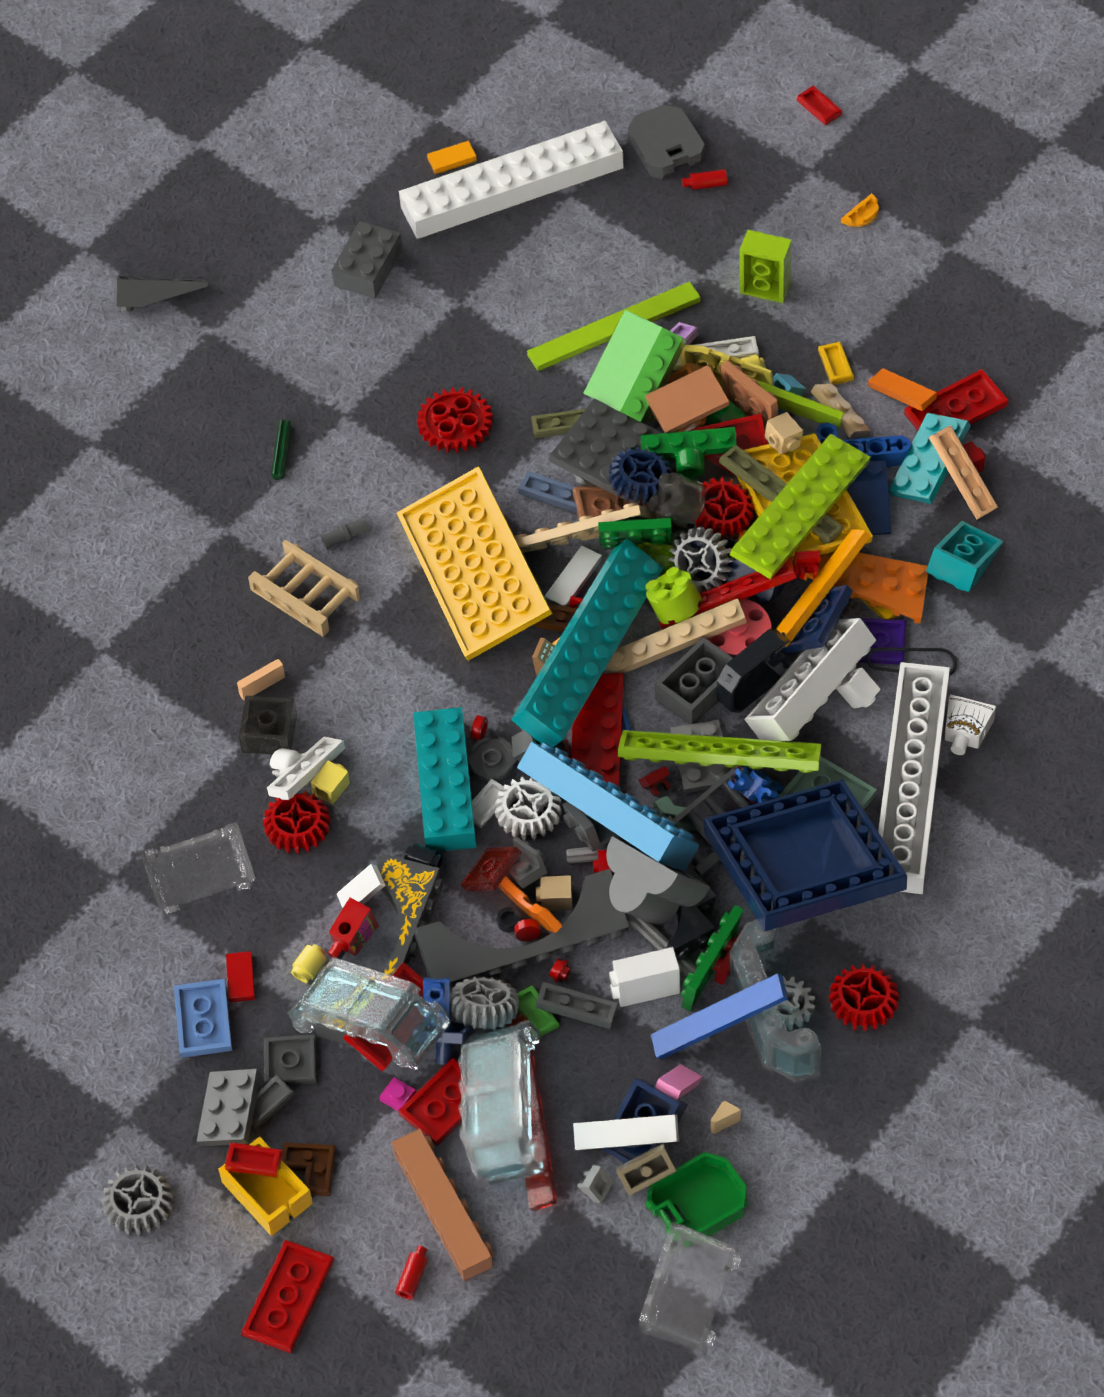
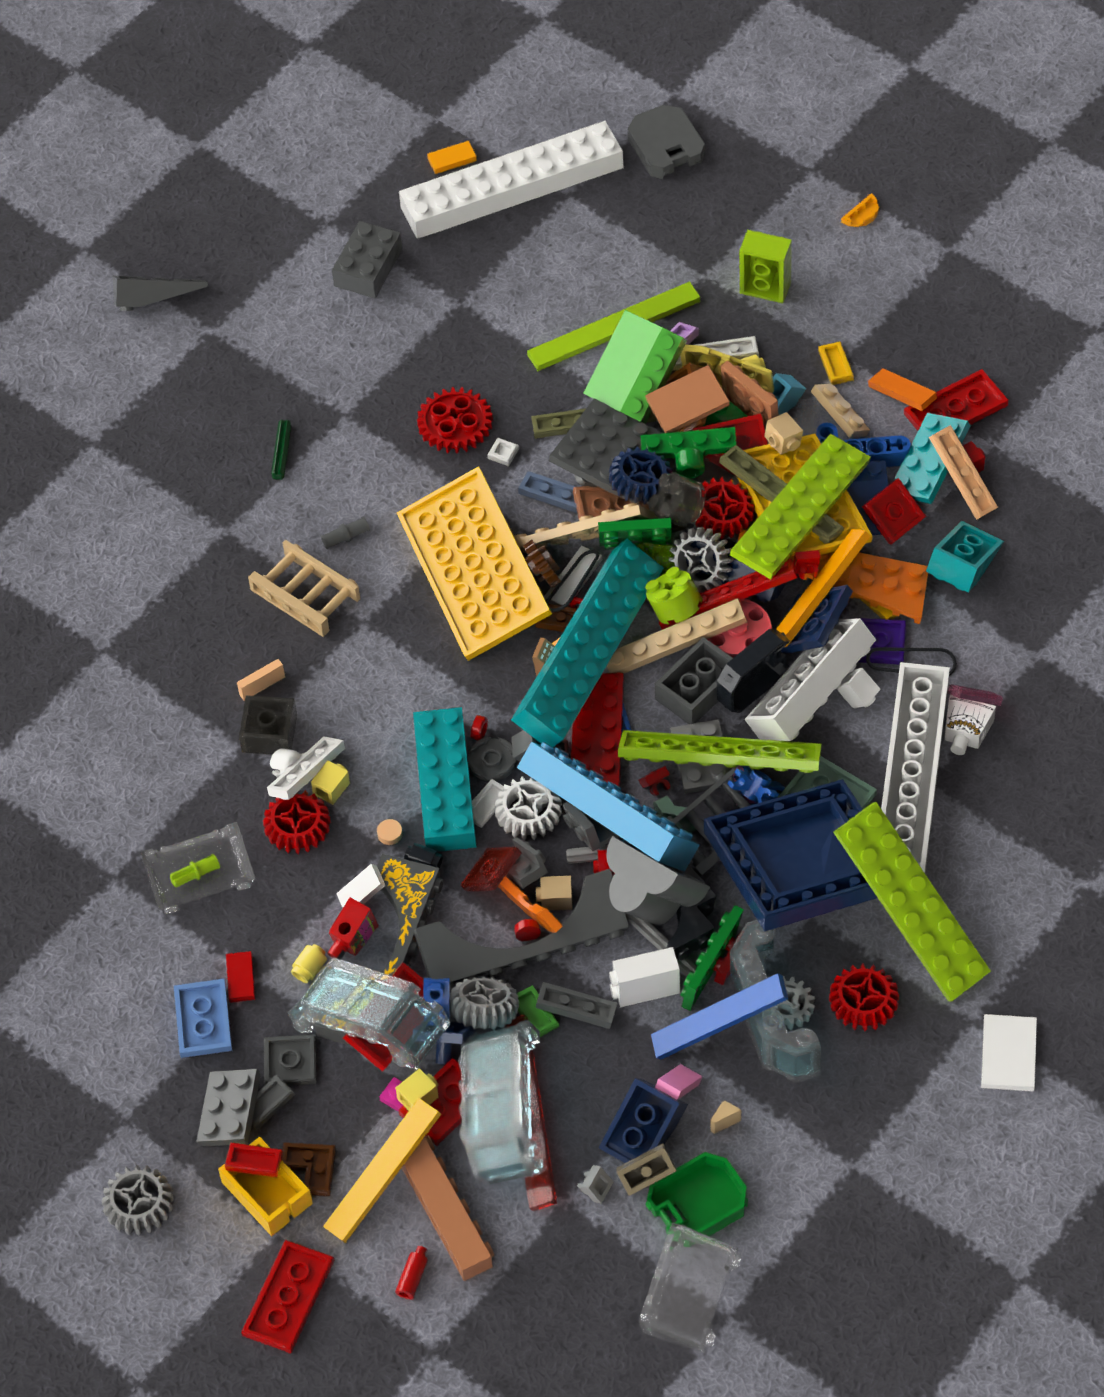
(194, 870): none -> lime axle
(382, 1170): none -> yellow tile
(389, 832): none -> light nougat tile
(417, 1086): none -> light yellow brick
(503, 451): none -> white tile
(507, 919): black tile -> none
(542, 563): none -> reddish brown gear
(560, 970): red plate -> none
(580, 583): none -> black piece
(626, 1132): white tile -> none
(706, 179): red cylinder -> none
(804, 407): lime tile -> none
(819, 105): red tile -> none
(894, 511): none -> red tile
(912, 901): none -> lime plate
(975, 694): none -> clear pink tile
(1009, 1052): none -> white tile

